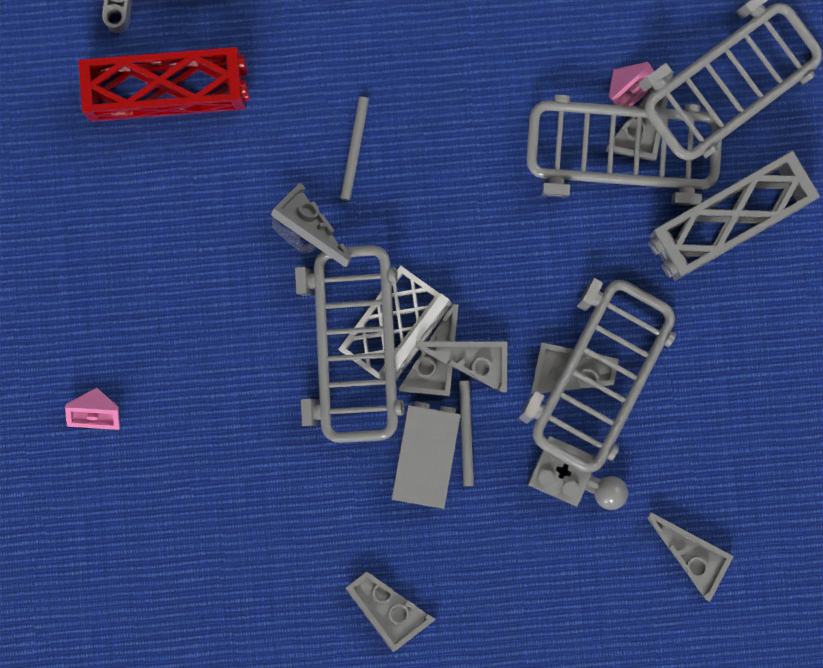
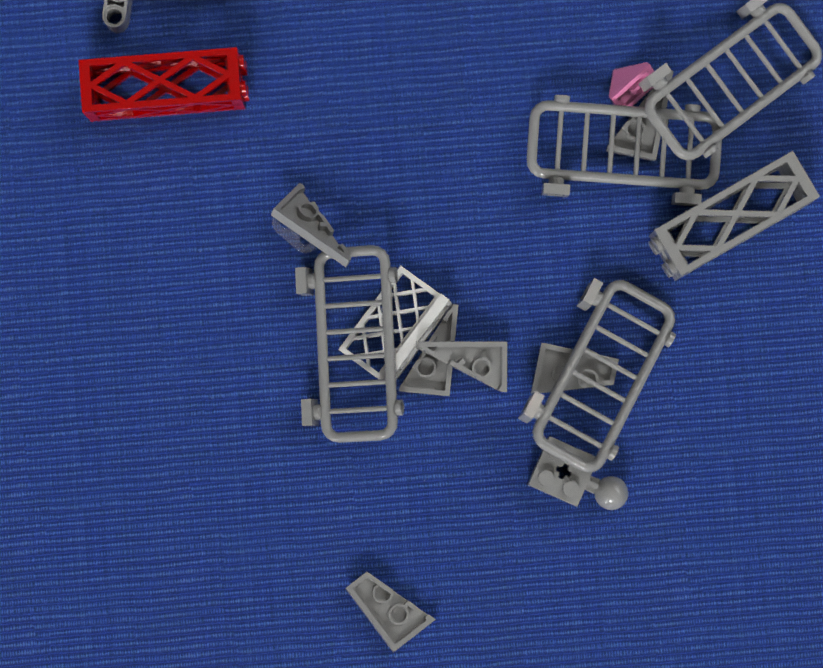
(93, 411): bright pink slope -> none
(354, 148): light grey bar -> none
(426, 455): light grey brick -> none
(466, 433): light grey bar -> none
(698, 558): light grey wing -> none

